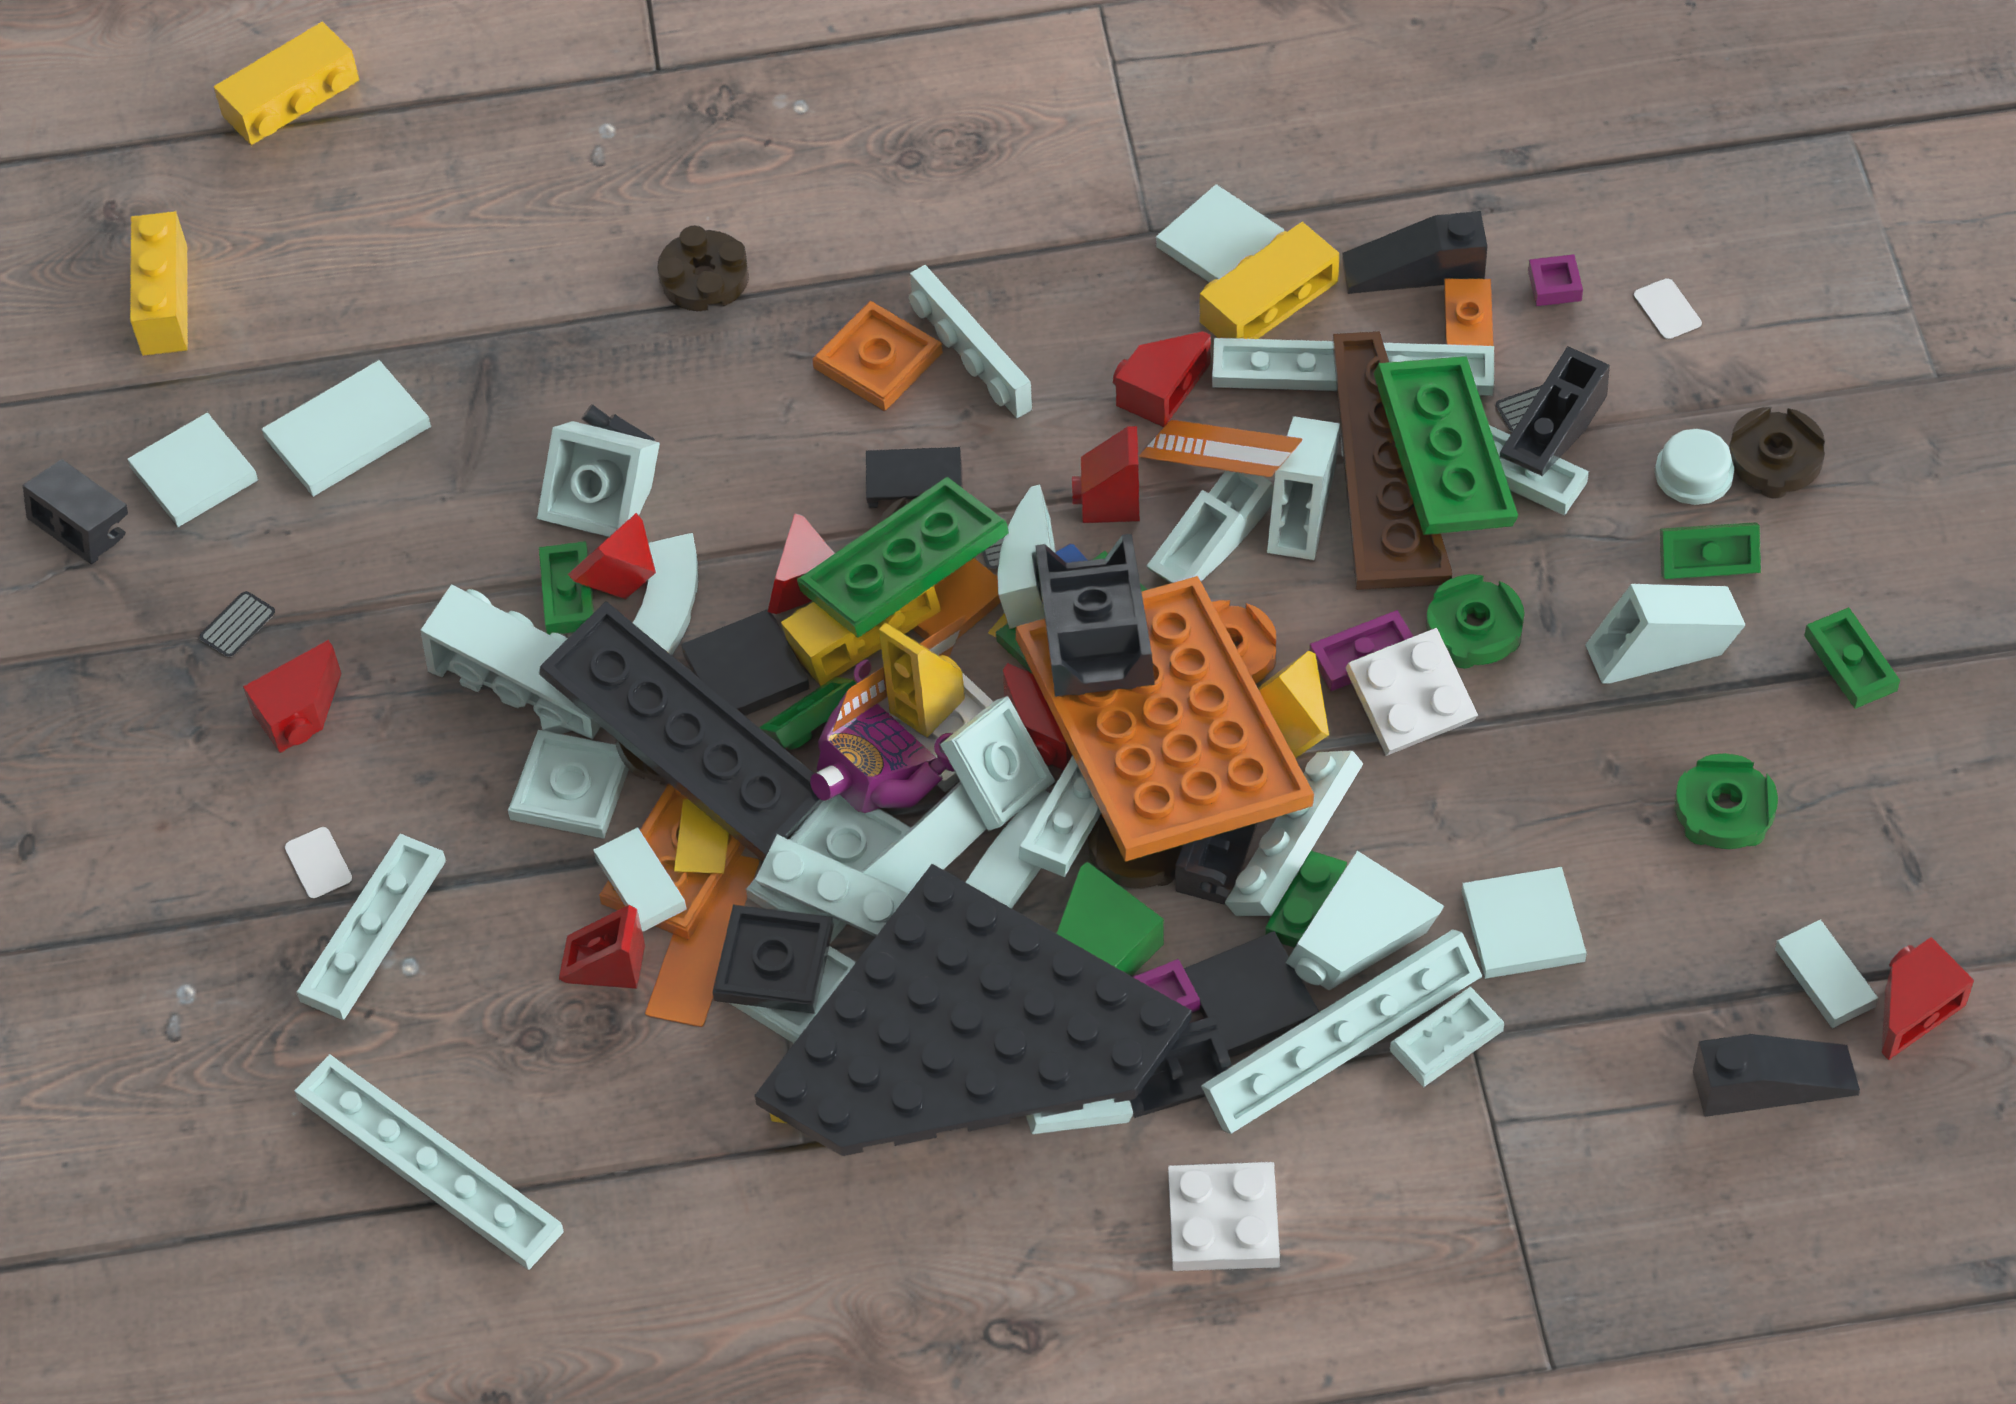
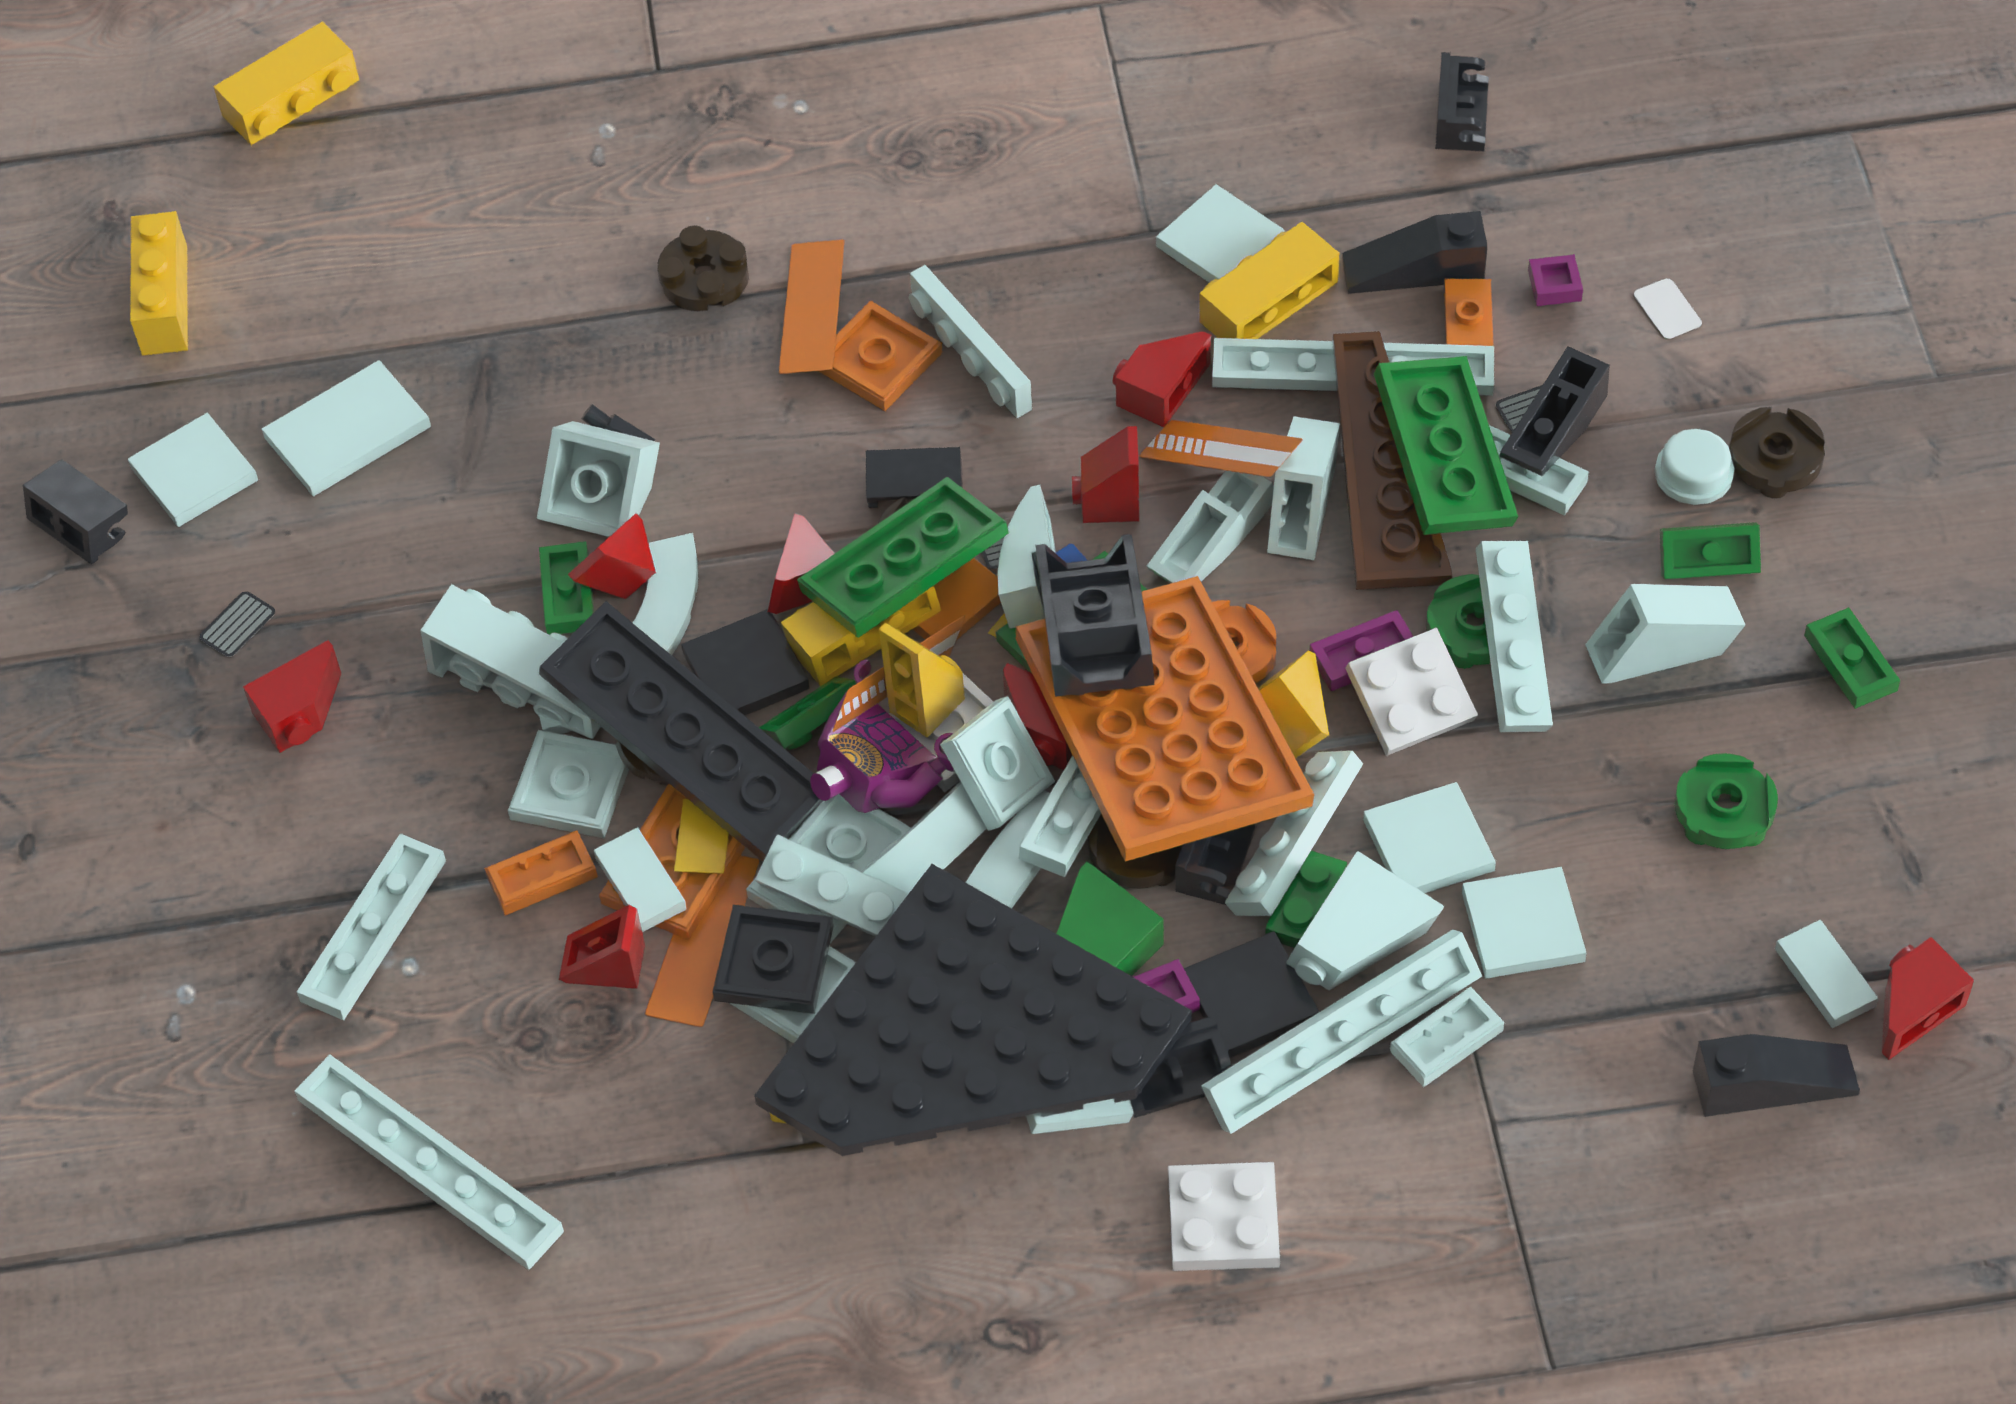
(318, 862): white sticker -> none
(541, 872): none -> orange plate
(812, 307): none -> orange sticker
(1430, 839): none -> light aqua tile
(1461, 104): none -> black hinge
(1514, 636): none -> light aqua plate

